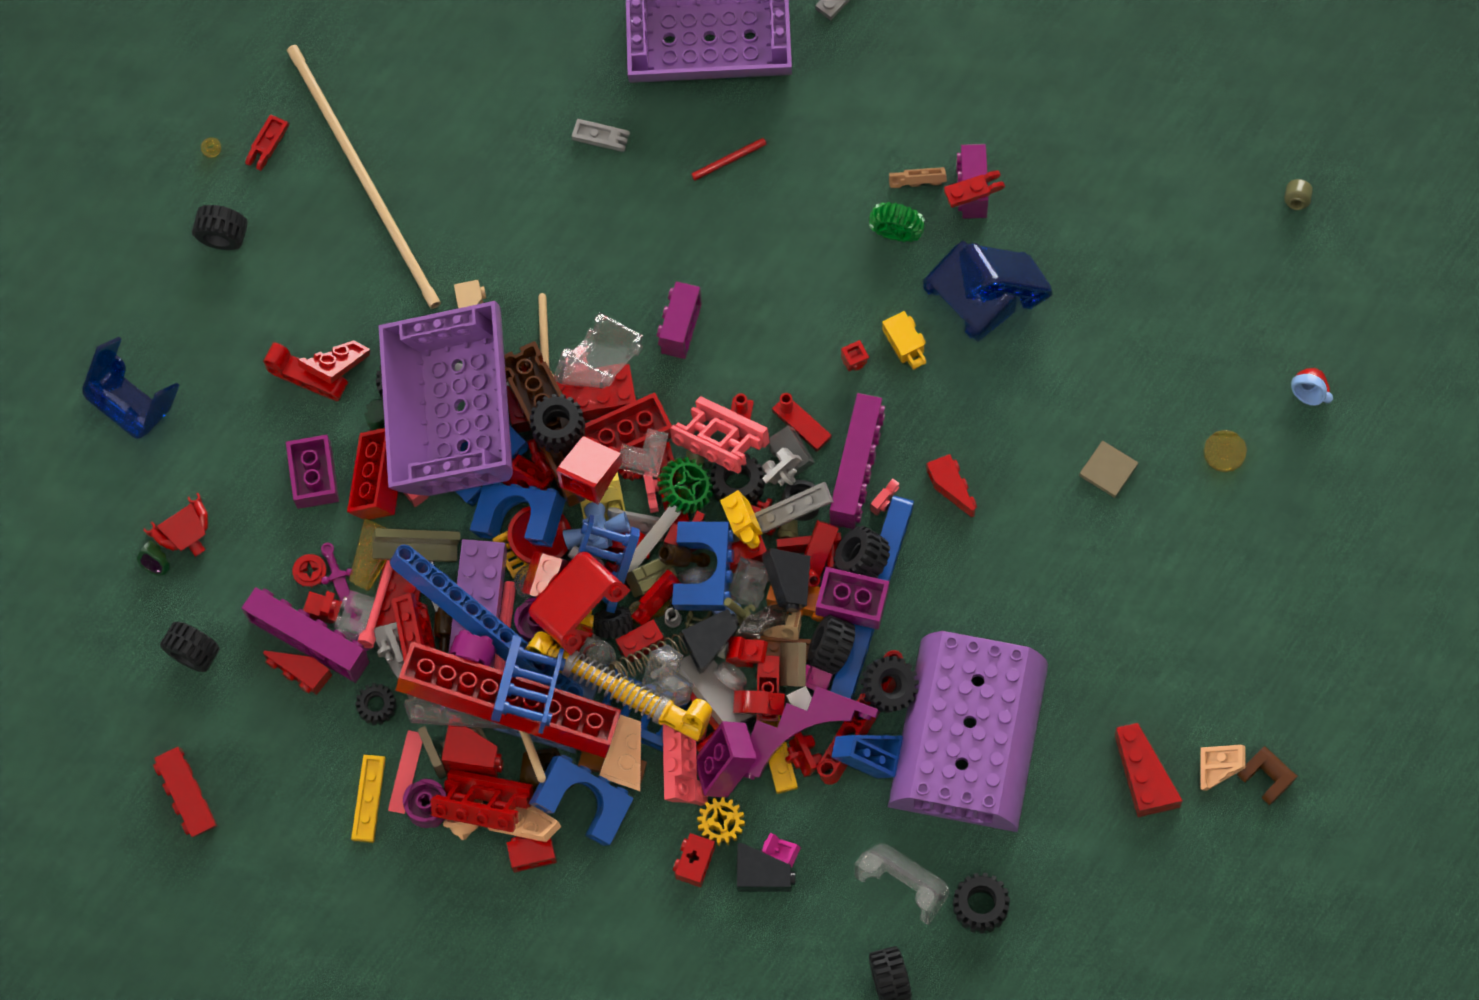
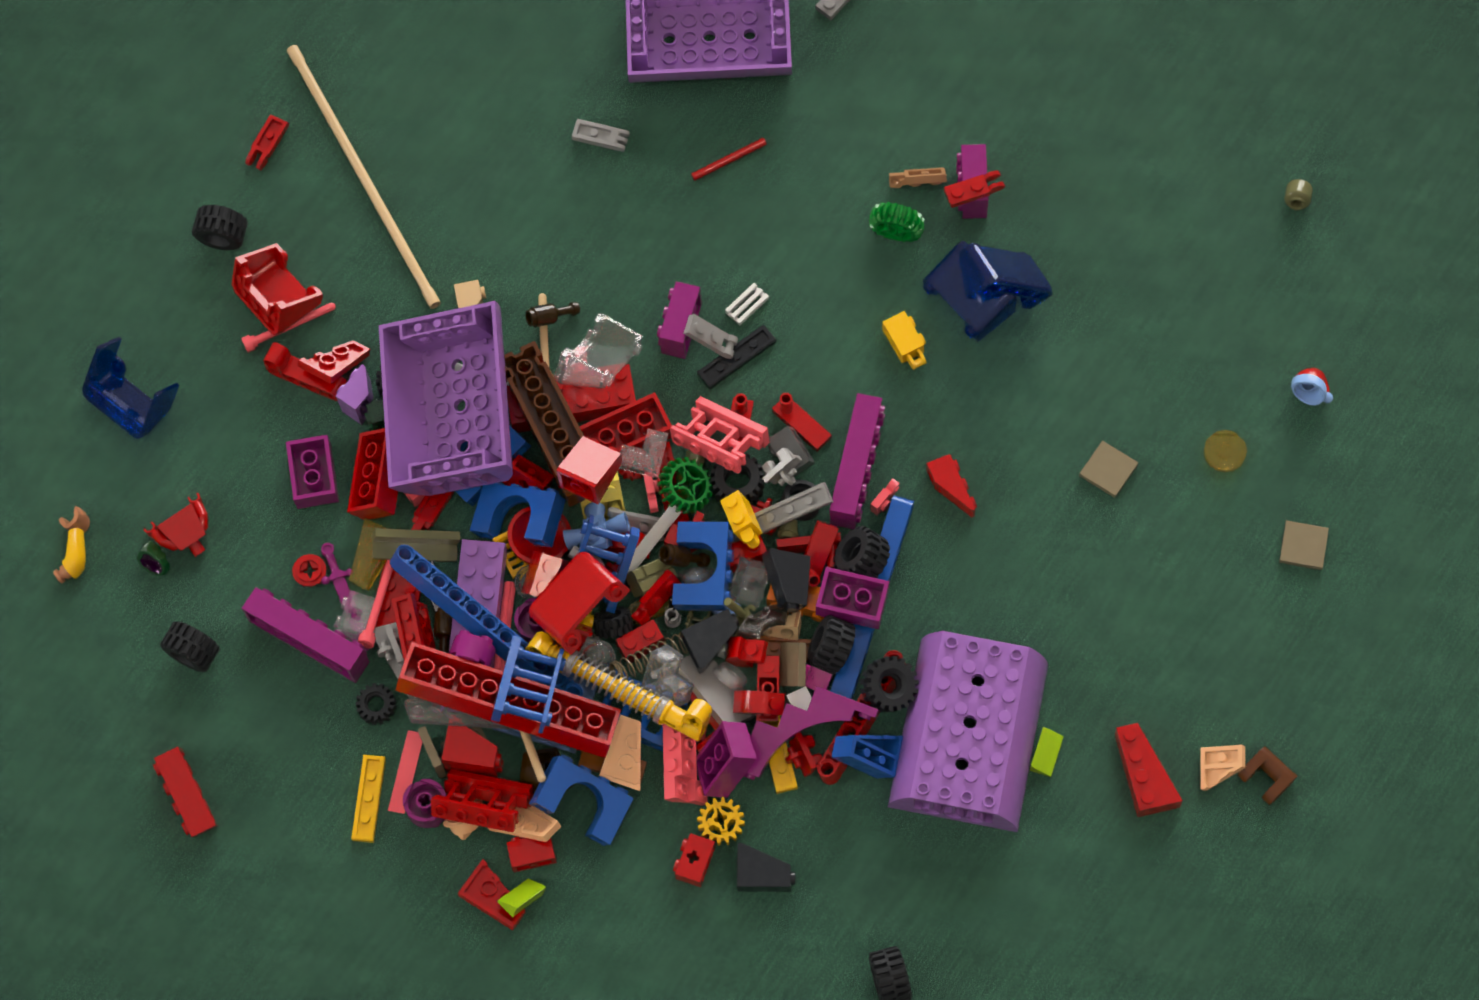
(75, 554): none -> piece
(213, 152): clear yellow plate -> none
(251, 342): none -> coral piece
(271, 289): none -> red windscreen
(304, 669): red slope -> none
(322, 607): red brick -> none
(356, 395): none -> medium lavender slope
(430, 510): none -> red hinge
(483, 892): none -> red wing
(522, 896): none -> lime slope
(538, 458): red piece -> none
(548, 313): none -> dark brown piece
(553, 408): black tyre -> none
(710, 336): none -> light grey plate
(743, 353): none -> black tile
(758, 292): none -> white tile
(781, 849): dark pink bracket -> none
(856, 359): red brick -> none
(930, 888): clear windscreen -> none
(986, 885): black tyre -> none
(1046, 752): none -> lime slope
(1304, 545): none -> dark tan tile

